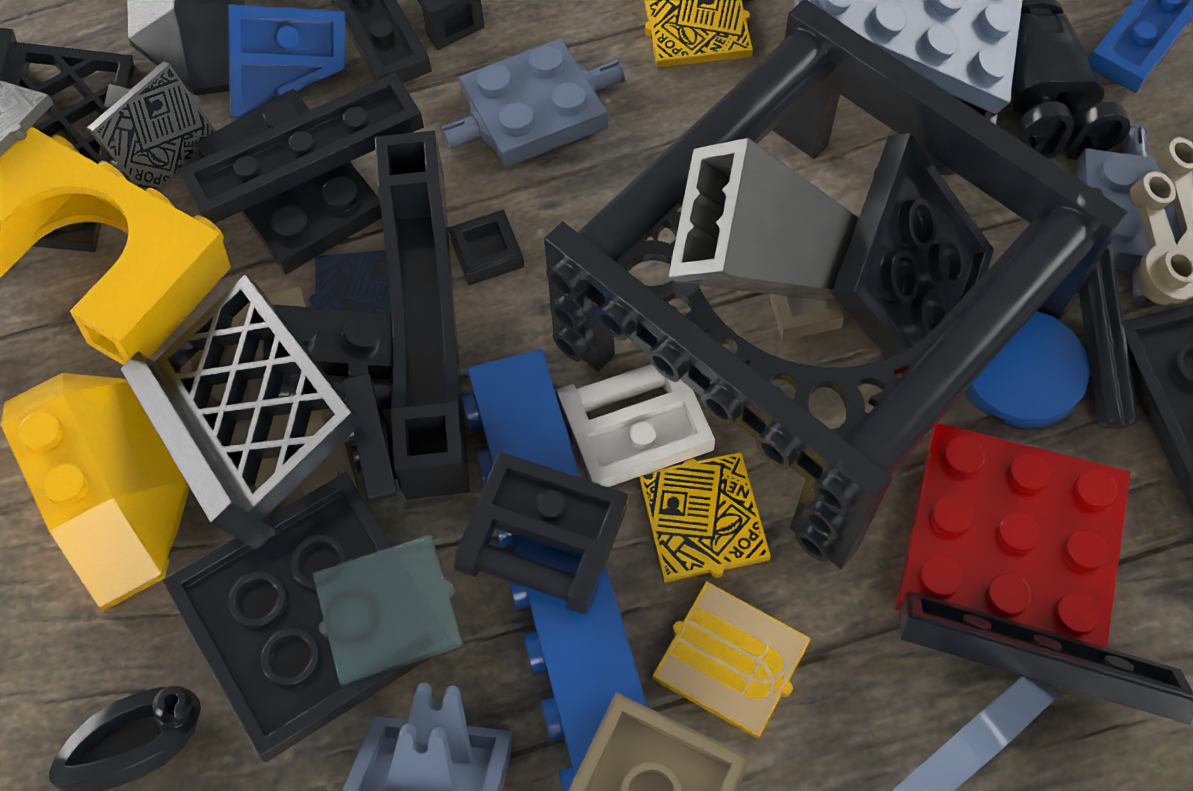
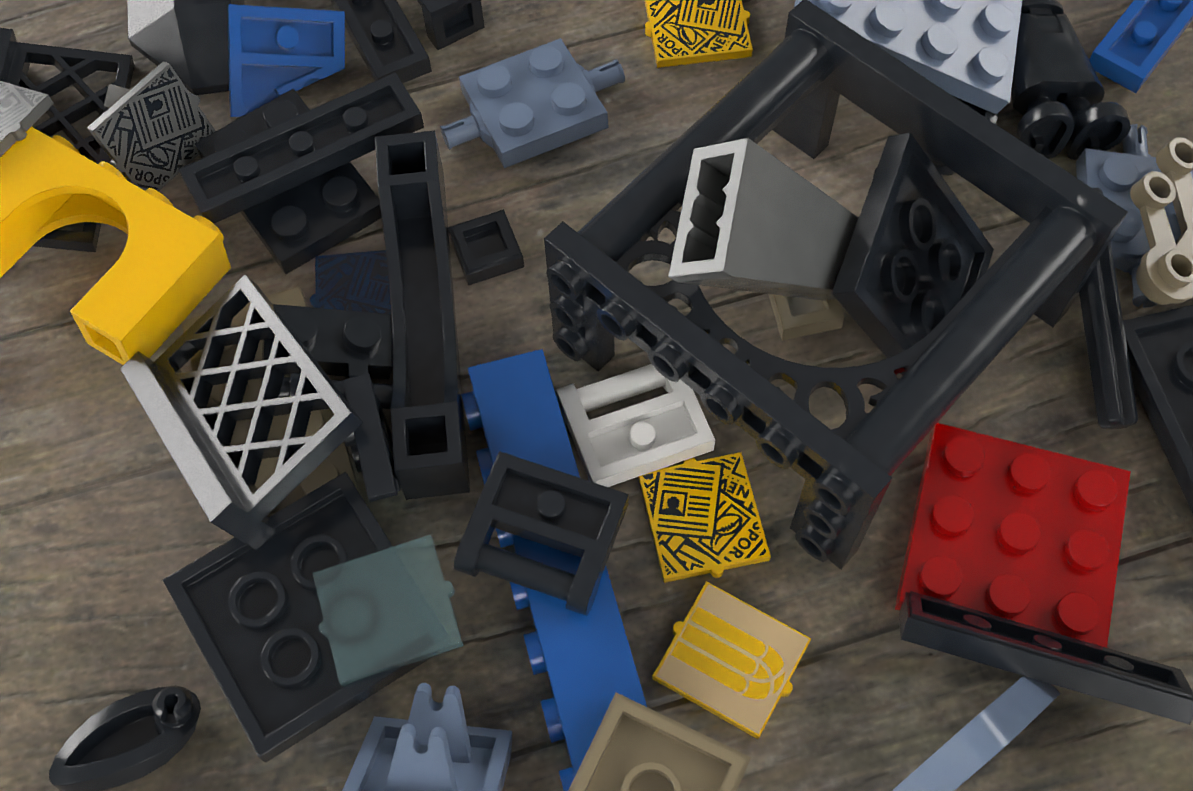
(99, 480): yellow wedge -> none
(1034, 376): blue tile -> none

